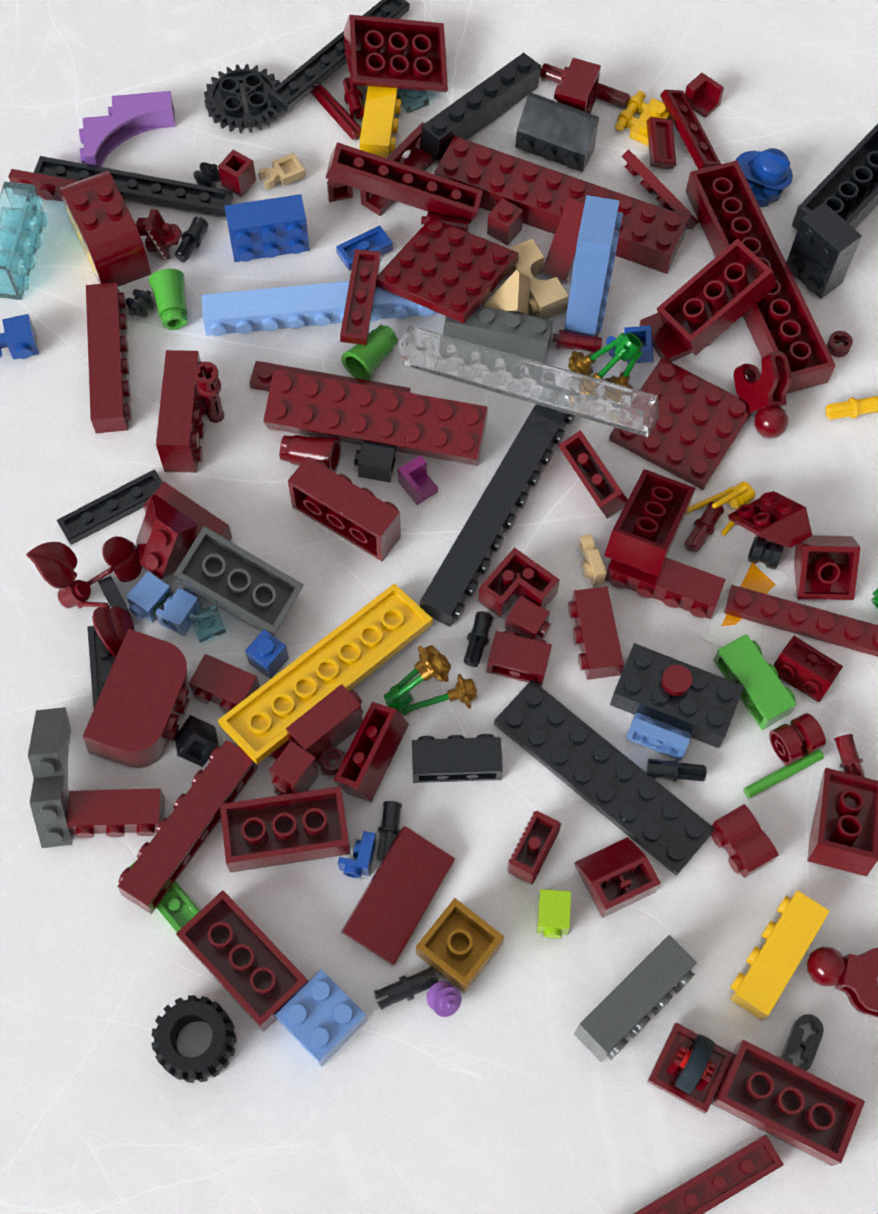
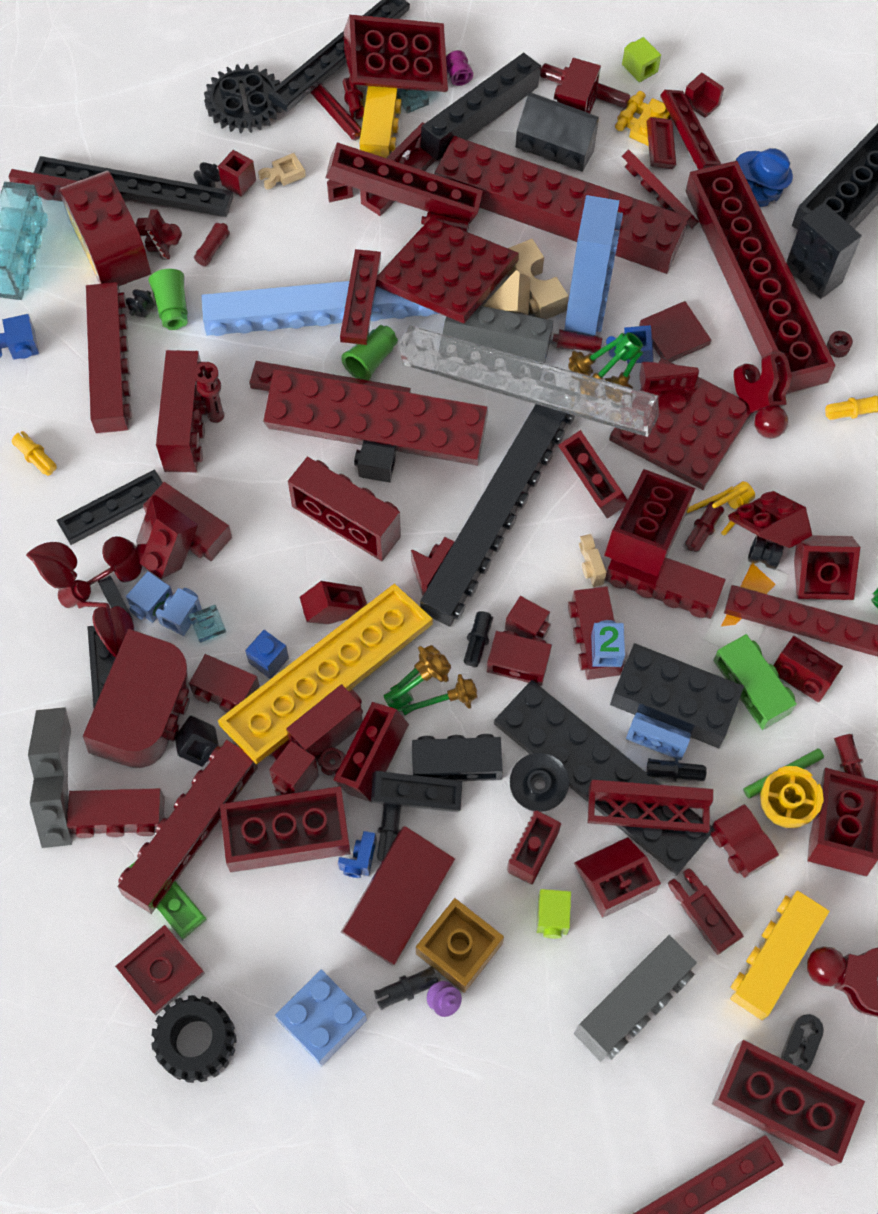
(34, 453): none -> yellow axle
(126, 118): medium lavender arch -> none
(160, 970): none -> dark red plate
(191, 239): black axle -> none
(213, 241): none -> dark red piece
(237, 581): dark grey brick -> none
(242, 959): dark red brick -> none
(267, 228): blue brick -> none
(298, 447): dark red plant -> none
(331, 602): none -> dark red slope
(372, 240): blue plate -> none
(415, 480): magenta panel -> none
(416, 791): none -> black plate
(427, 567): none -> dark red slope
(458, 68): none -> magenta wheel
(505, 221): dark red brick -> none
(515, 578): dark red brick -> none
(539, 767): none -> black dish
(565, 241): dark red tile -> none
(608, 644): none -> medium blue brick
(641, 59): none -> lime brick
(649, 795): none -> dark red fence
(665, 377): none -> dark red slope
(676, 680): dark red tile -> none
(690, 1067): dark red plate -> none
(706, 913): none -> dark red hinge
(717, 296): dark red brick -> none
(791, 797): none -> yellow cylinder
(798, 738): dark red wheel -> none

